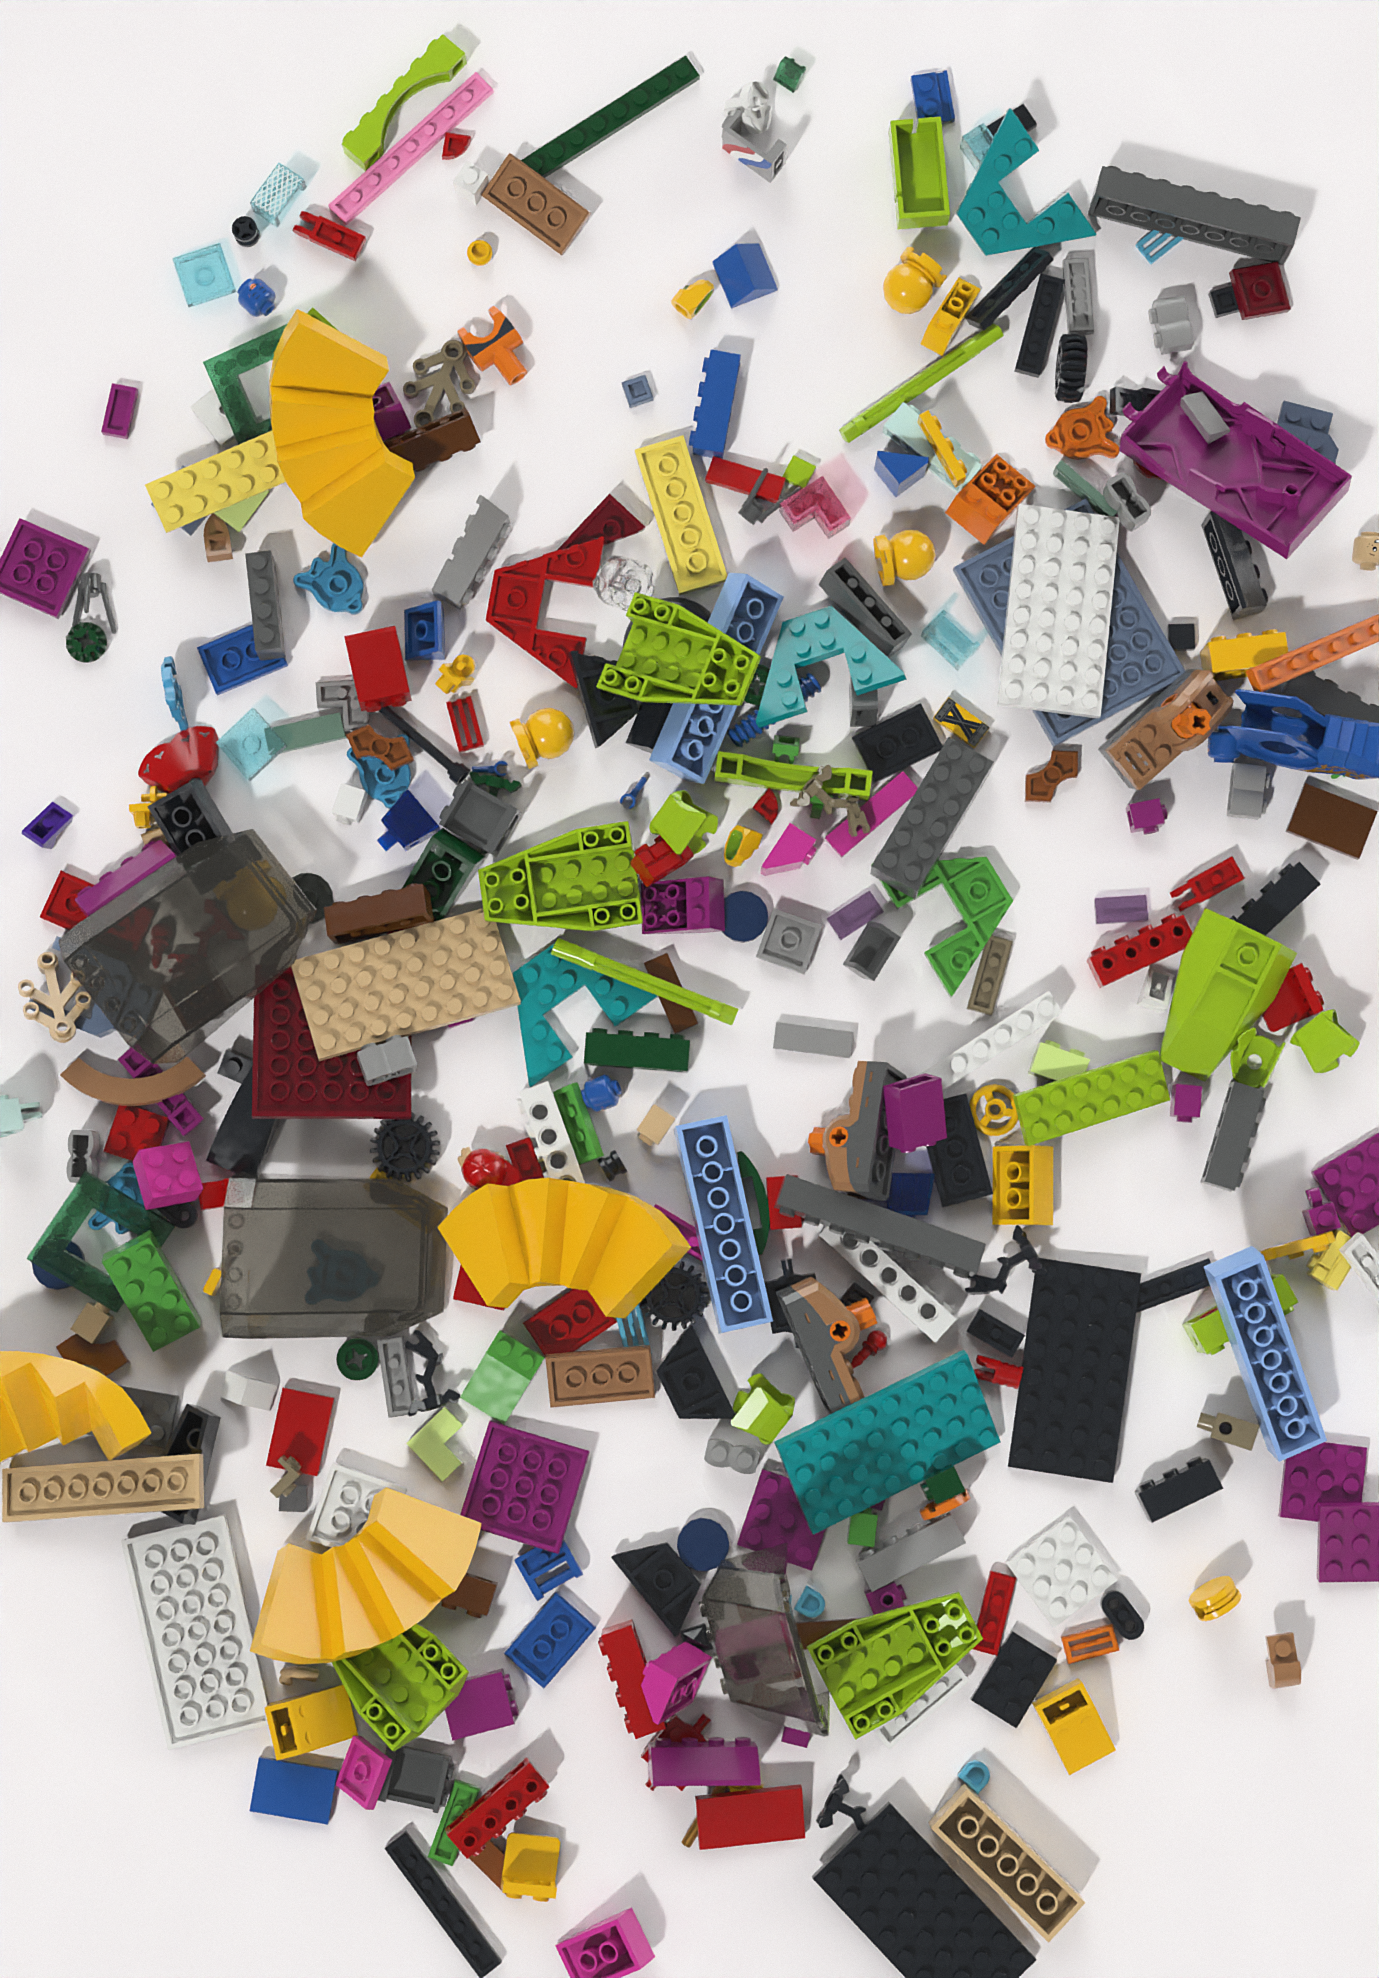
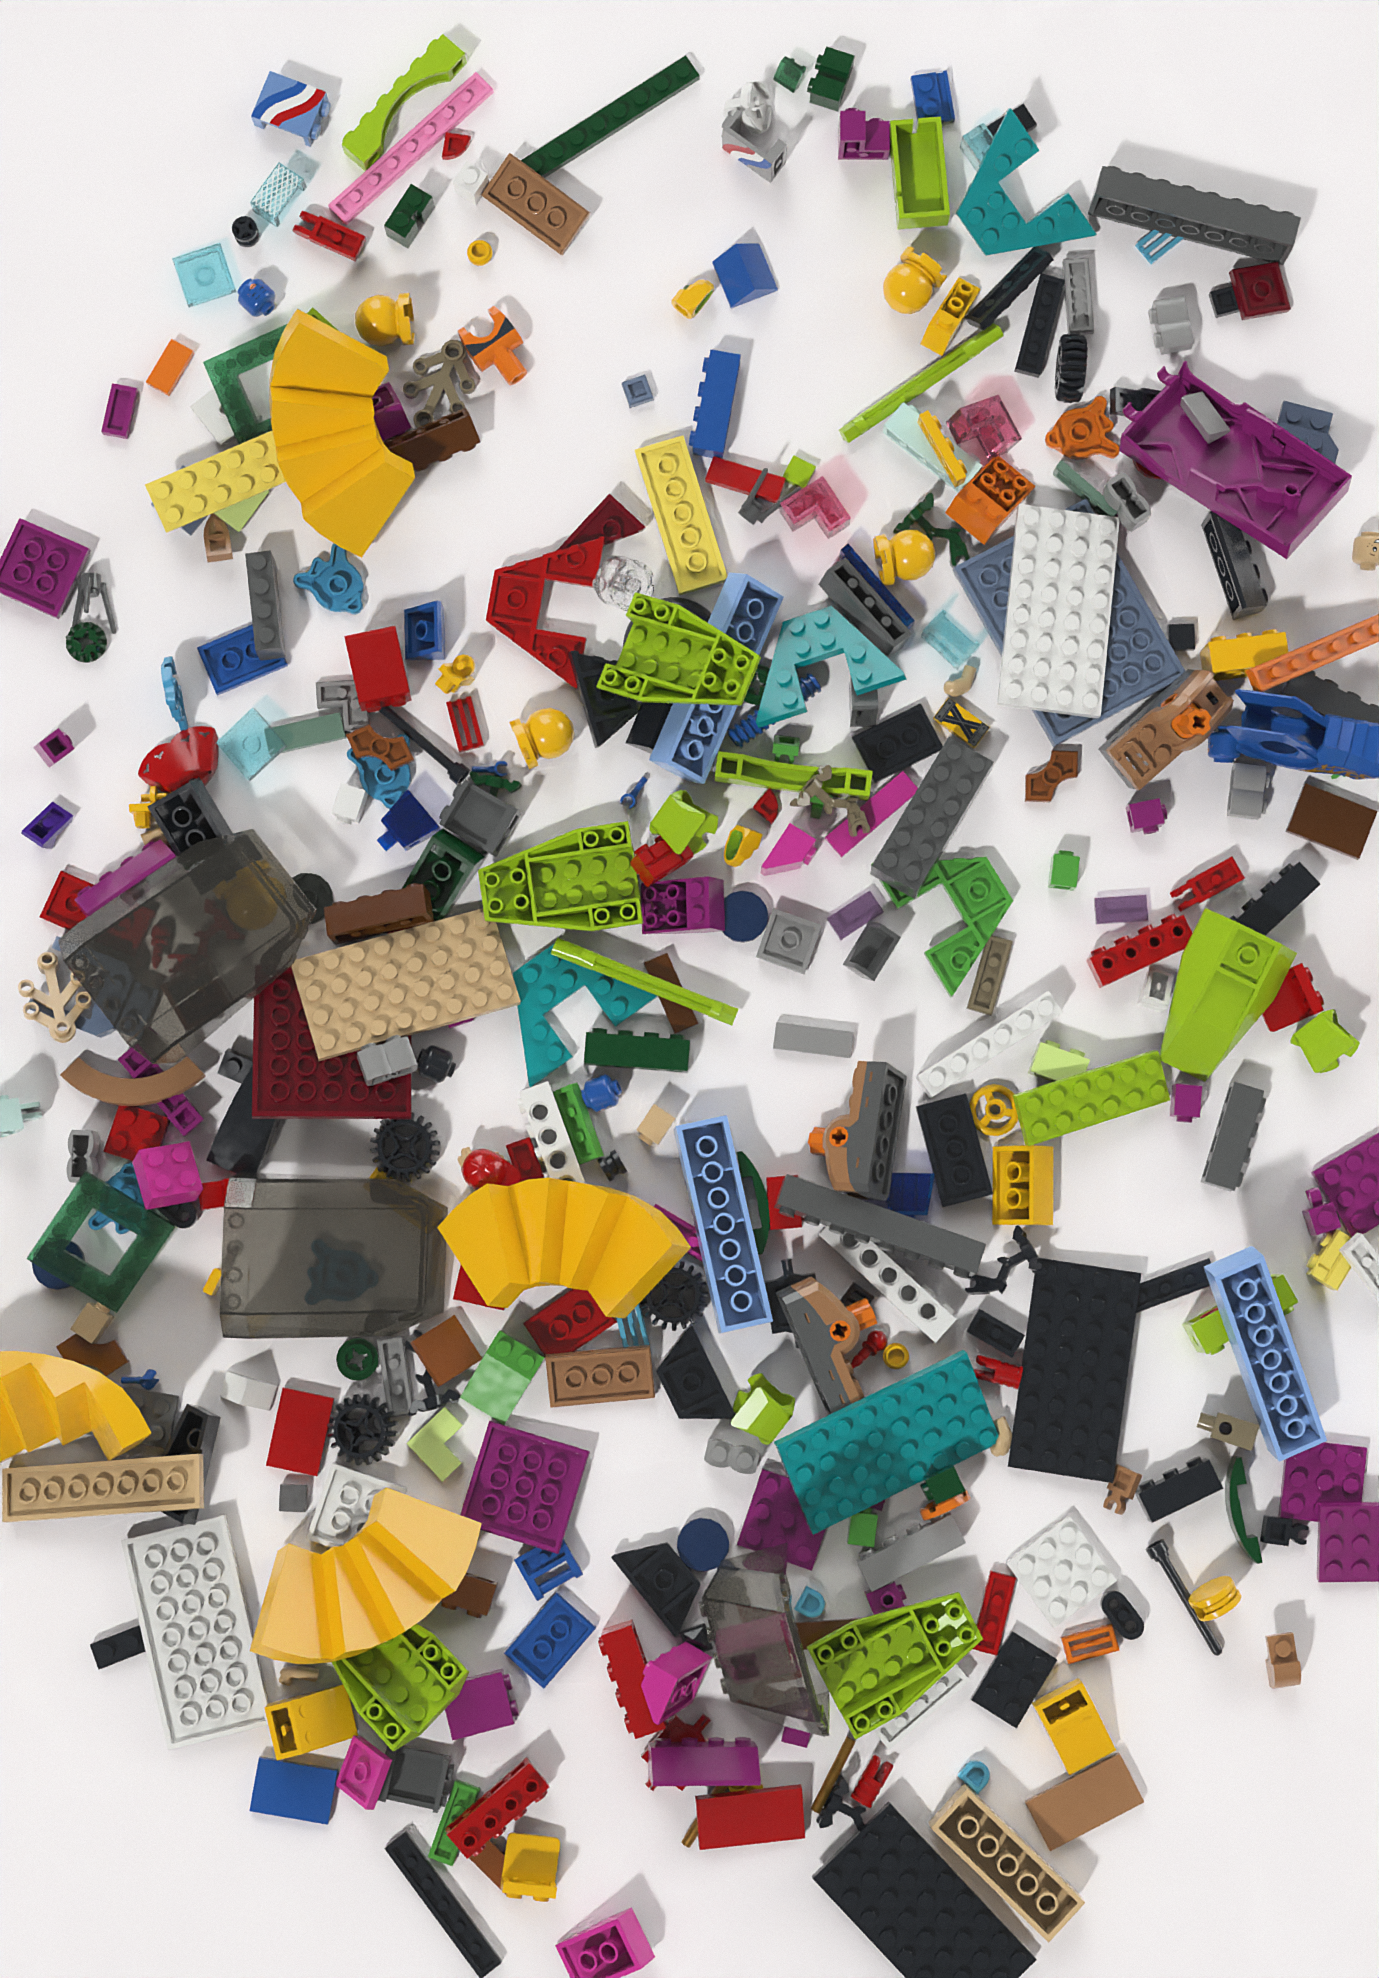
(54, 747): none -> magenta brick
(118, 1647): none -> black plate
(147, 1381): none -> blue hand
(151, 1290): bright green brick -> none
(170, 367): none -> orange tile
(286, 1484): dark tan bracket -> none
(291, 107): none -> panel
(352, 1425): none -> black gear
(384, 320): none -> yellow tile
(411, 209): none -> dark green brick
(435, 1063): none -> black head
(446, 1351): none -> dark orange tile
(472, 554): light grey wedge -> none
(832, 78): none -> dark green brick
(833, 1775): none -> pearl gold bar
(850, 554): none -> clear blue plate
(862, 138): none -> magenta brick
(868, 1786): none -> red hinge
(895, 1356): none -> yellow plate
(900, 470): blue slope -> none
(915, 1112): magenta brick -> none
(956, 546): none -> dark green piece
(962, 684): none -> tan arm
(988, 423): none -> clear pink brick
(1003, 1442): none -> tan arm
(1063, 870): none -> bright green brick
(1084, 1801): none -> medium nougat tile
(1123, 1487): none -> medium nougat plate
(1159, 1552): none -> black piece
(1236, 1476): none -> dark green slope
(1250, 1044): lime piece -> none
(1280, 1530): none -> black plate
(1295, 1248): yellow plate -> none

